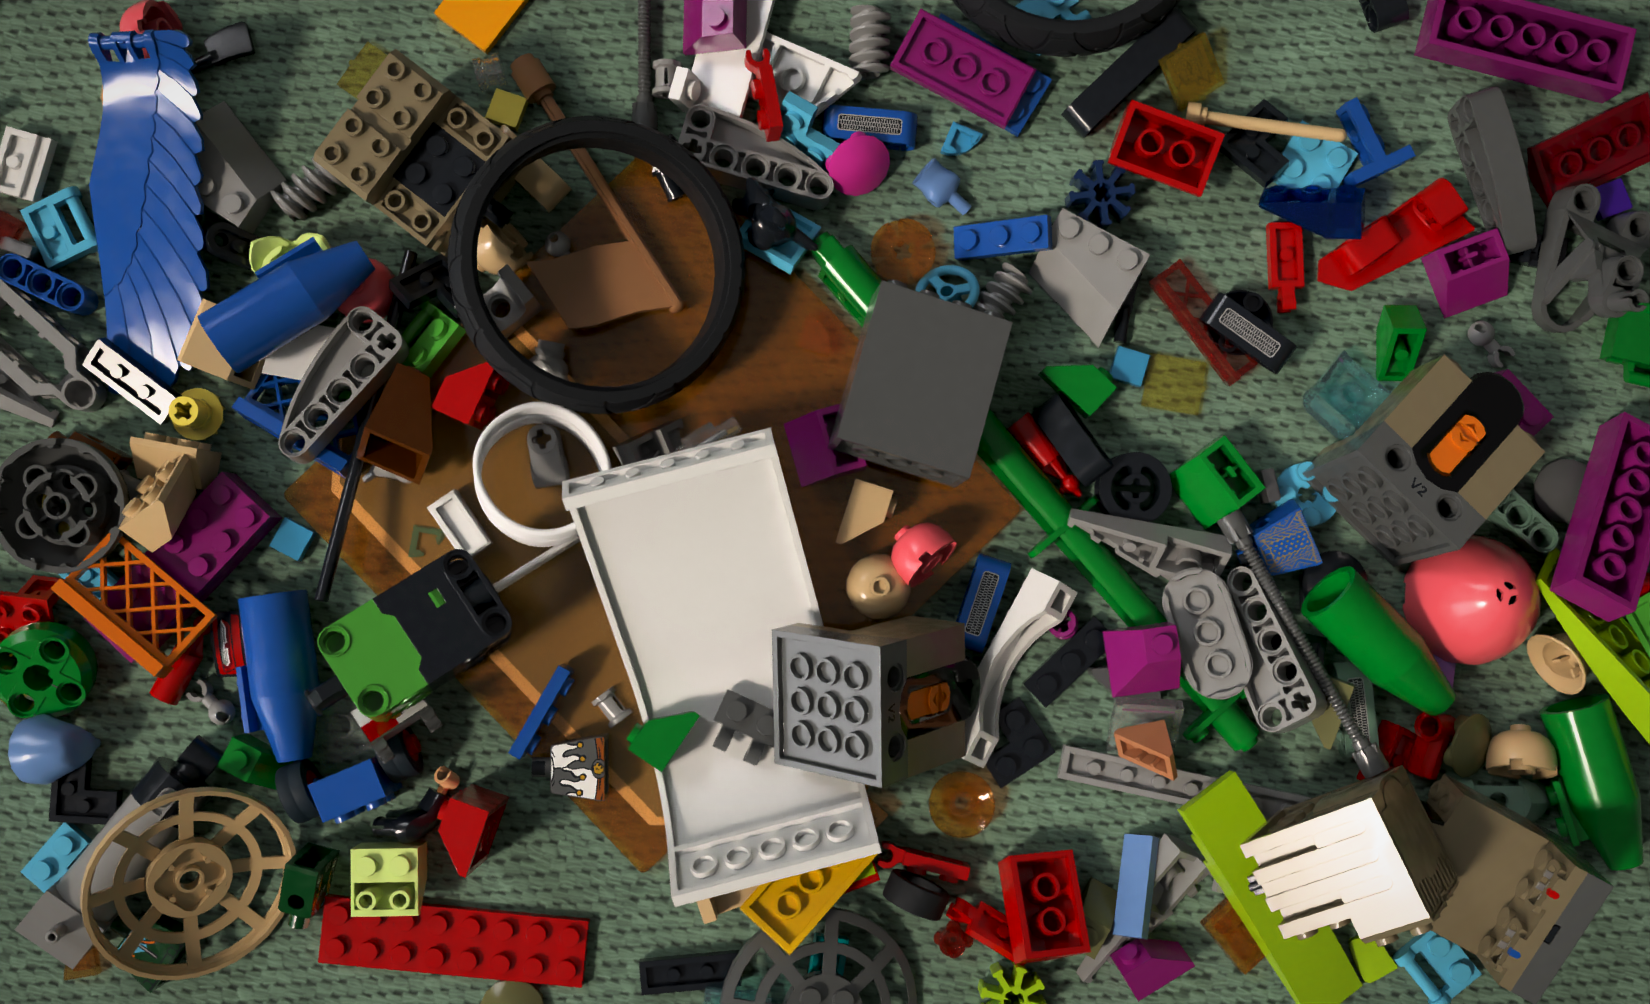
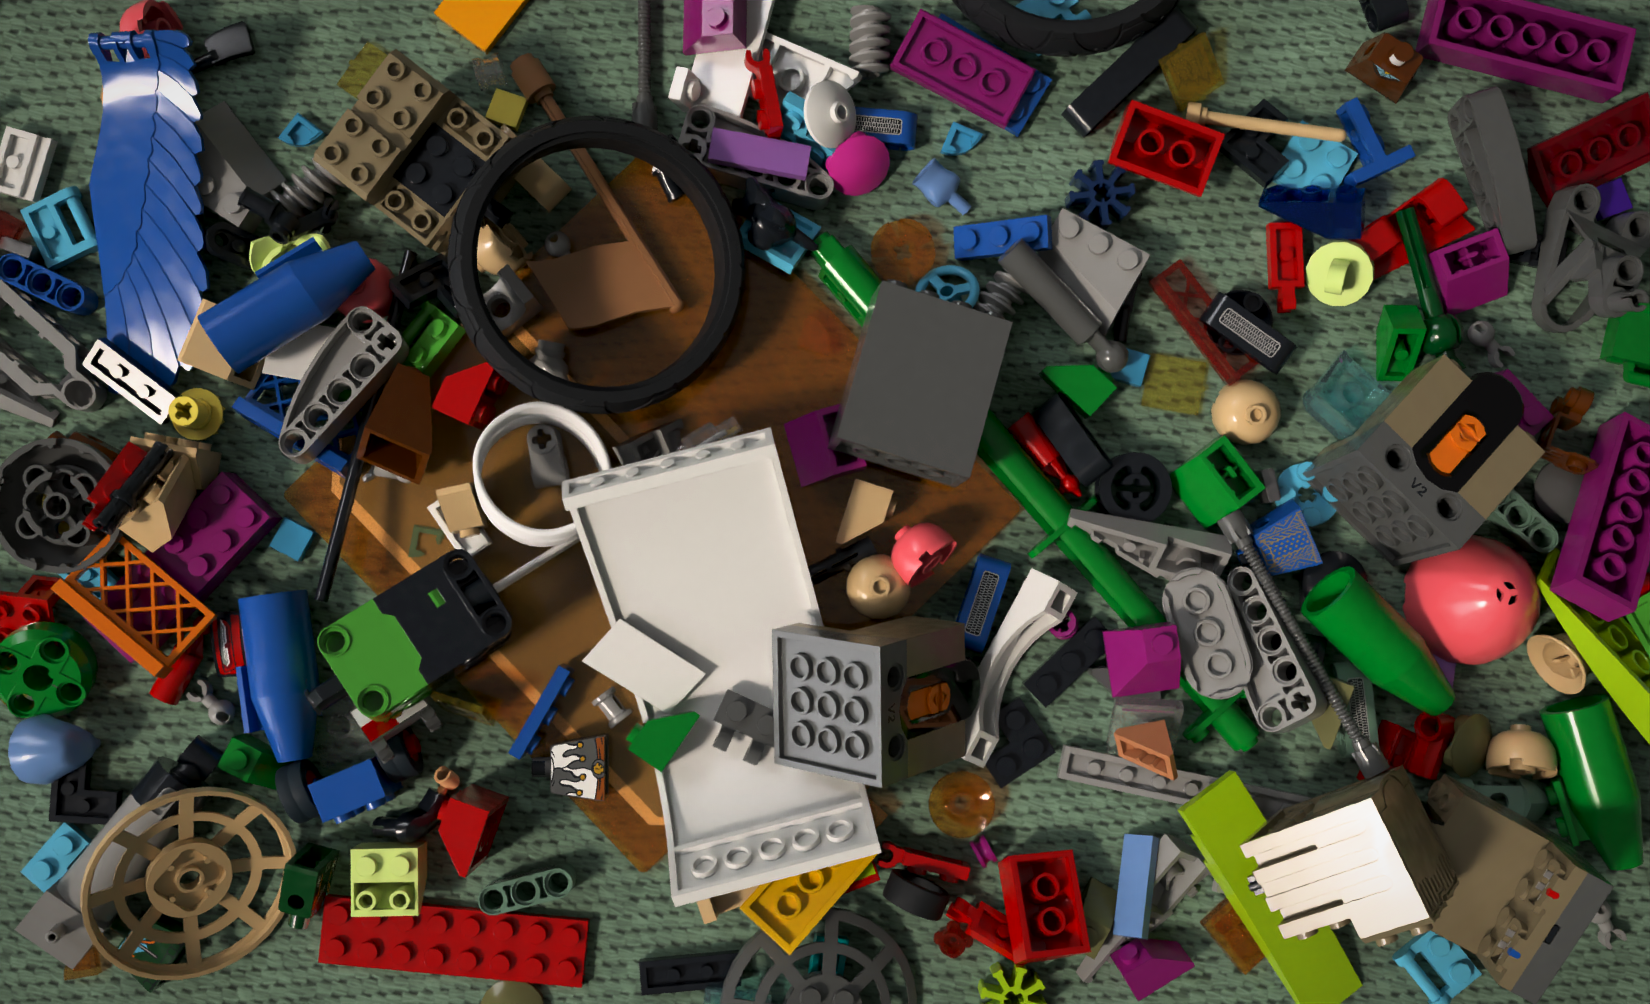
(113, 479): none -> red plate
(126, 497): none -> black pin
(286, 225): none -> black pin
(301, 132): none -> dark azure tile
(462, 510): none -> tan slope
(463, 708): none -> clear yellow piece
(515, 898): none -> sand green beam
(643, 666): none -> white sticker
(664, 67): light grey bush -> none
(759, 154): none -> medium lavender tile
(829, 113): none -> white dish
(863, 548): none -> black pin
(983, 851): none -> magenta bush
(1062, 304): none -> dark grey piece
(1246, 412): none -> tan cylinder
(1339, 273): none -> yellowish green tile
(1371, 960): lime piece -> none
(1385, 65): none -> reddish brown torso
(1443, 330): none -> dark green piece
(1567, 414): none -> reddish brown piece
(1605, 925): none -> light grey arm

